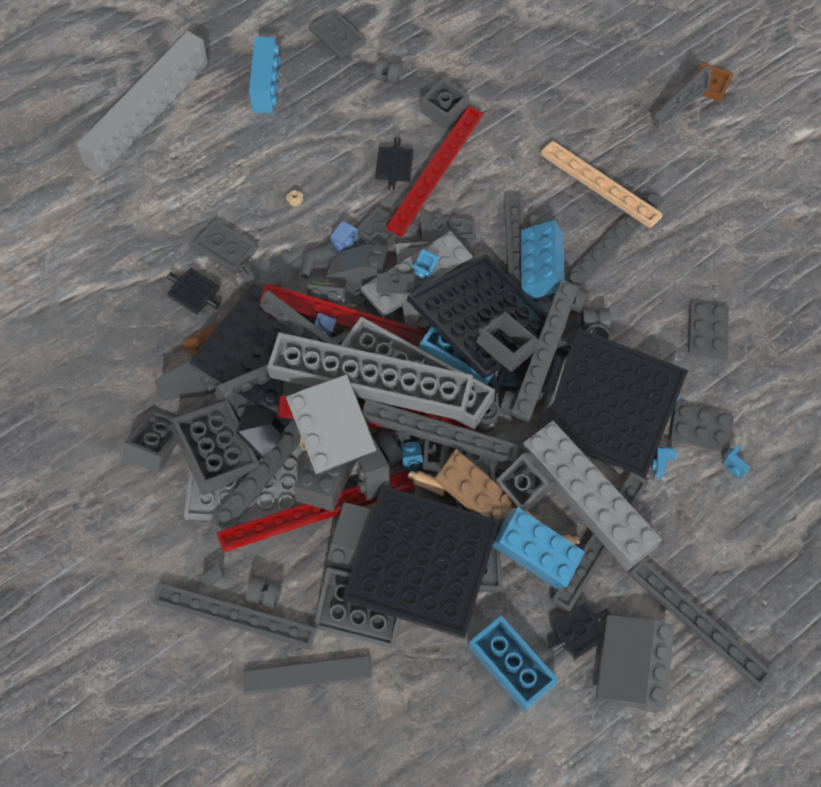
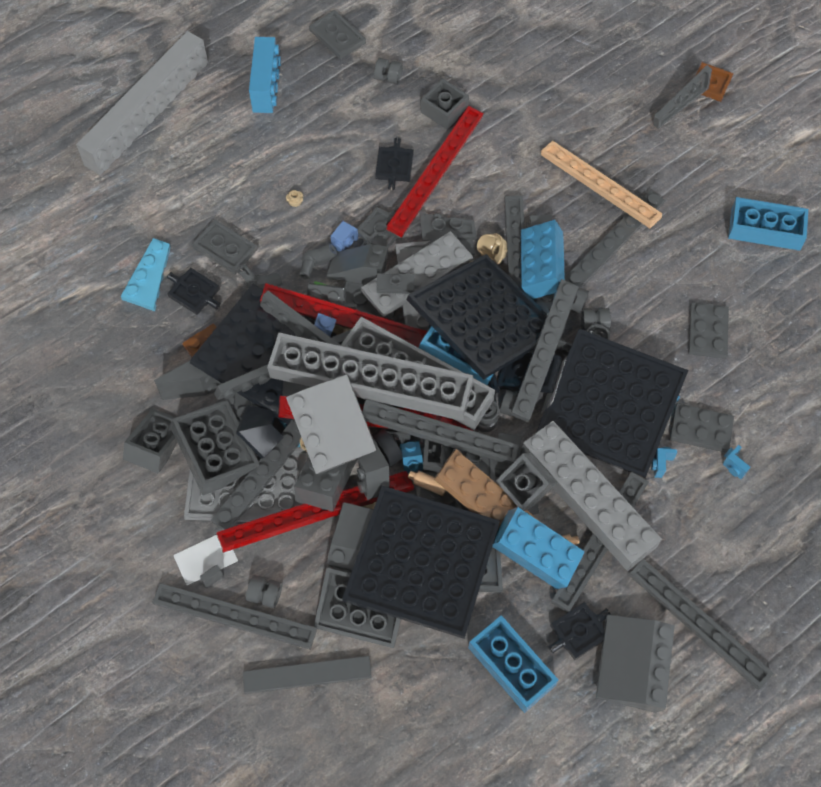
(147, 278): none -> medium azure wing
(201, 558): none -> white sticker
(425, 264): dark azure bracket -> none
(493, 246): none -> tan piece
(513, 330): dark grey window -> none
(768, 223): none -> dark azure brick

